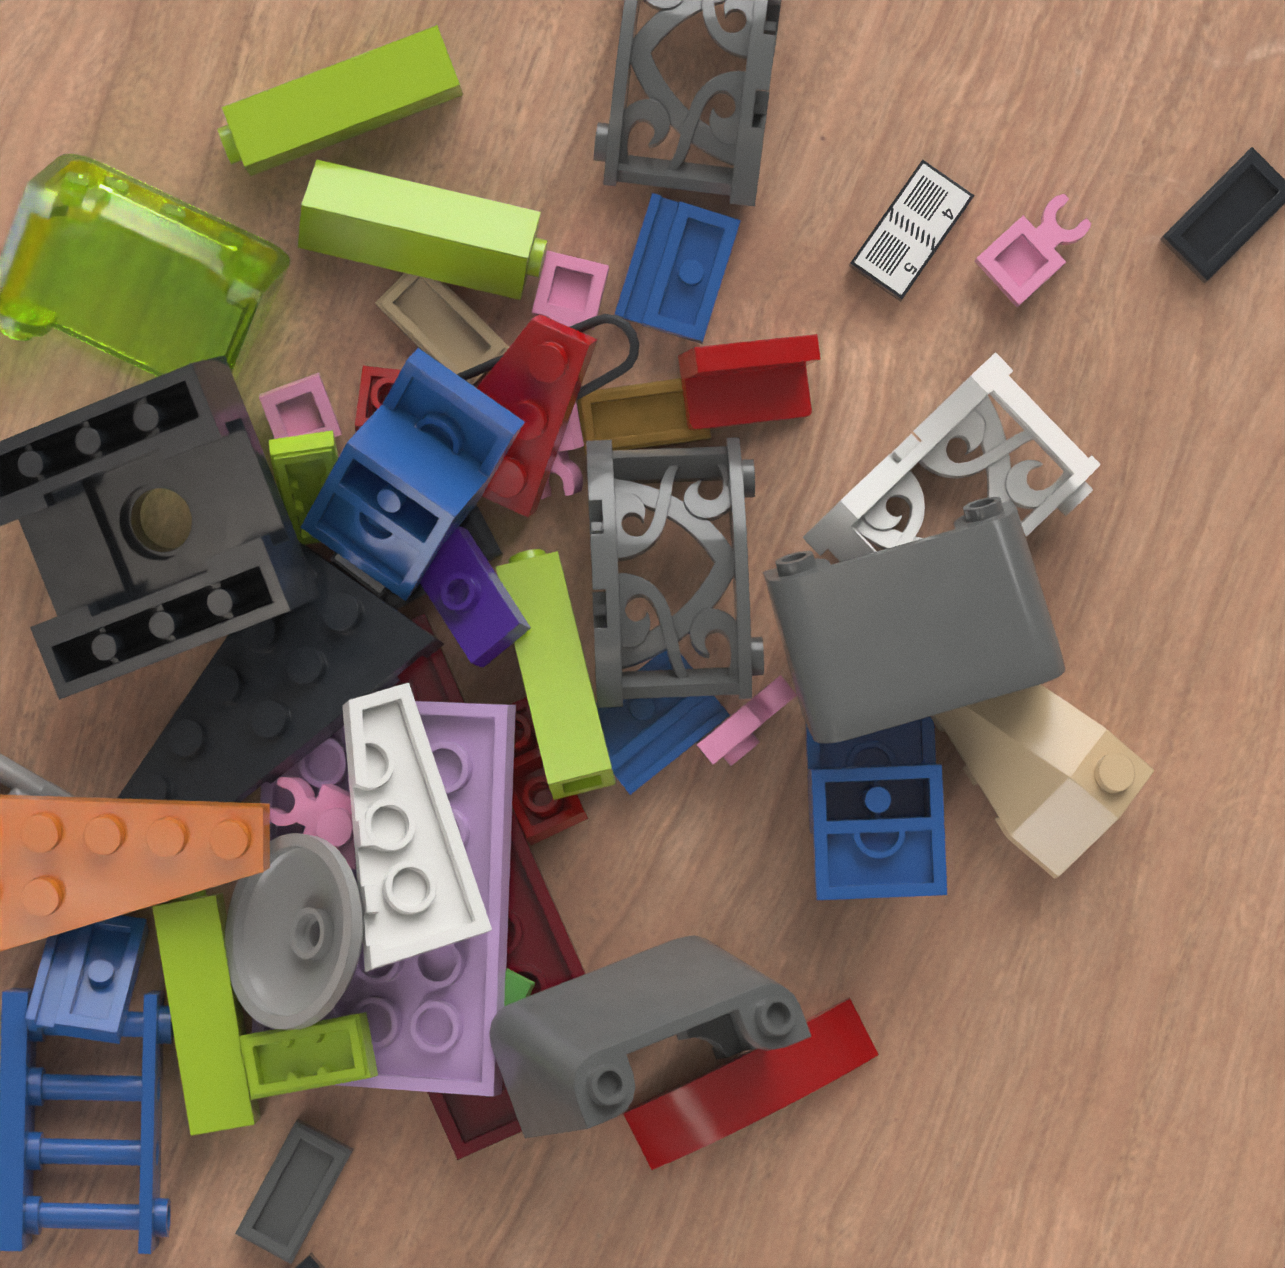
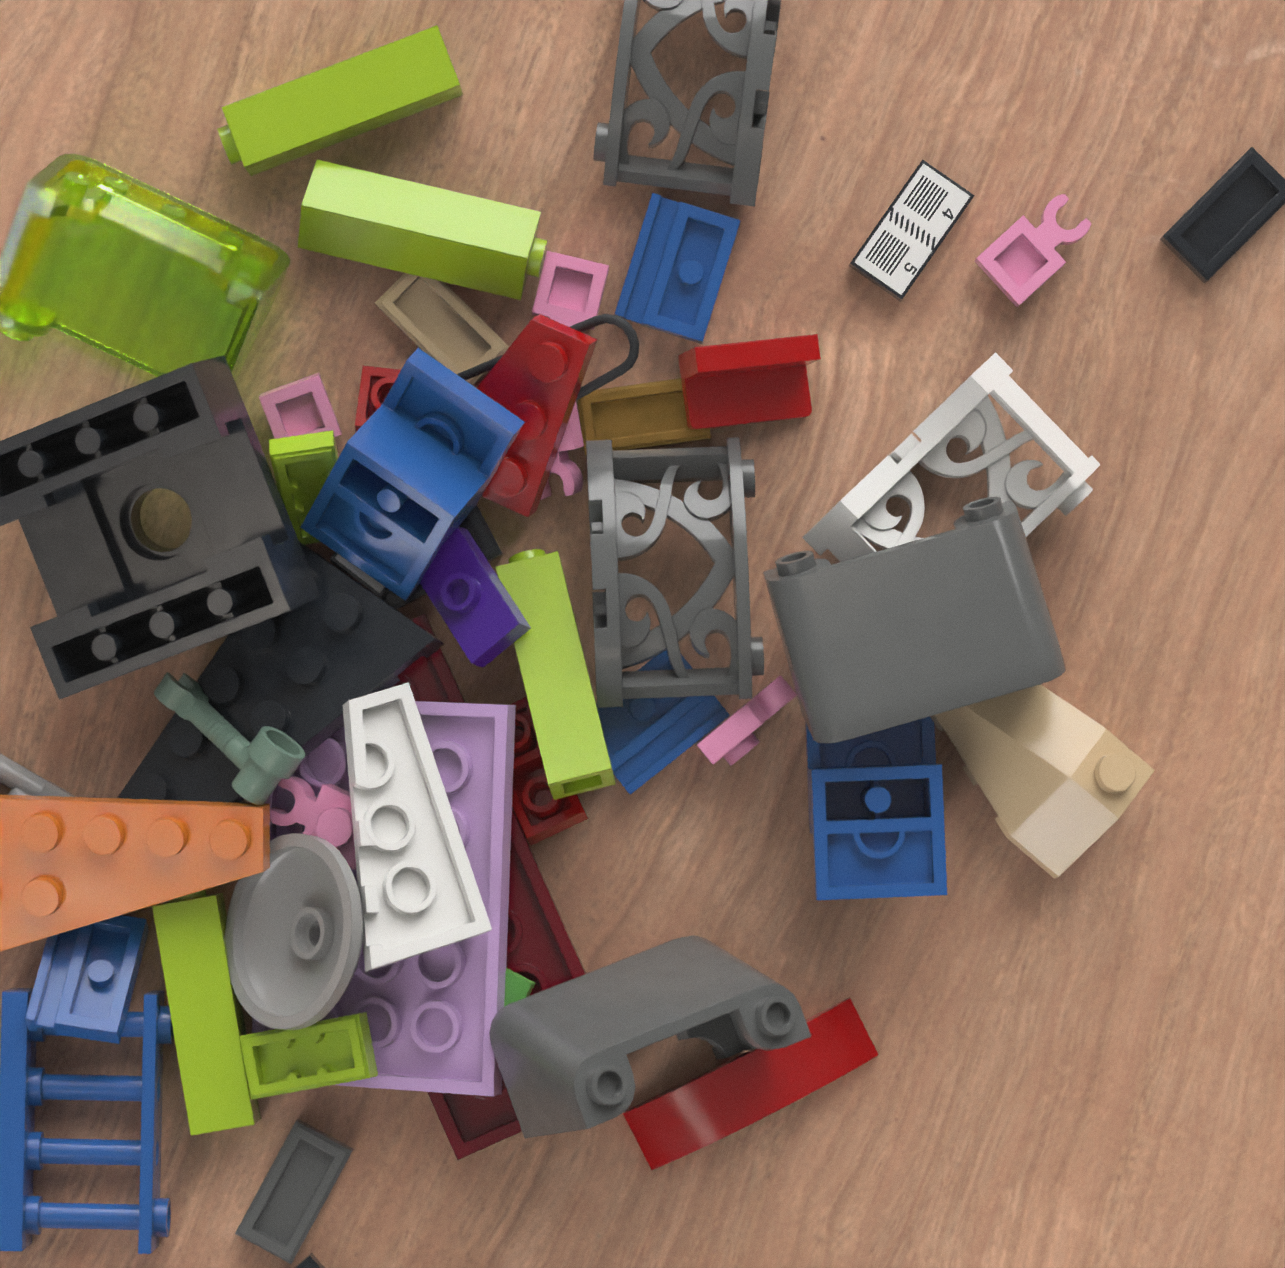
(261, 762): none -> sand green brick

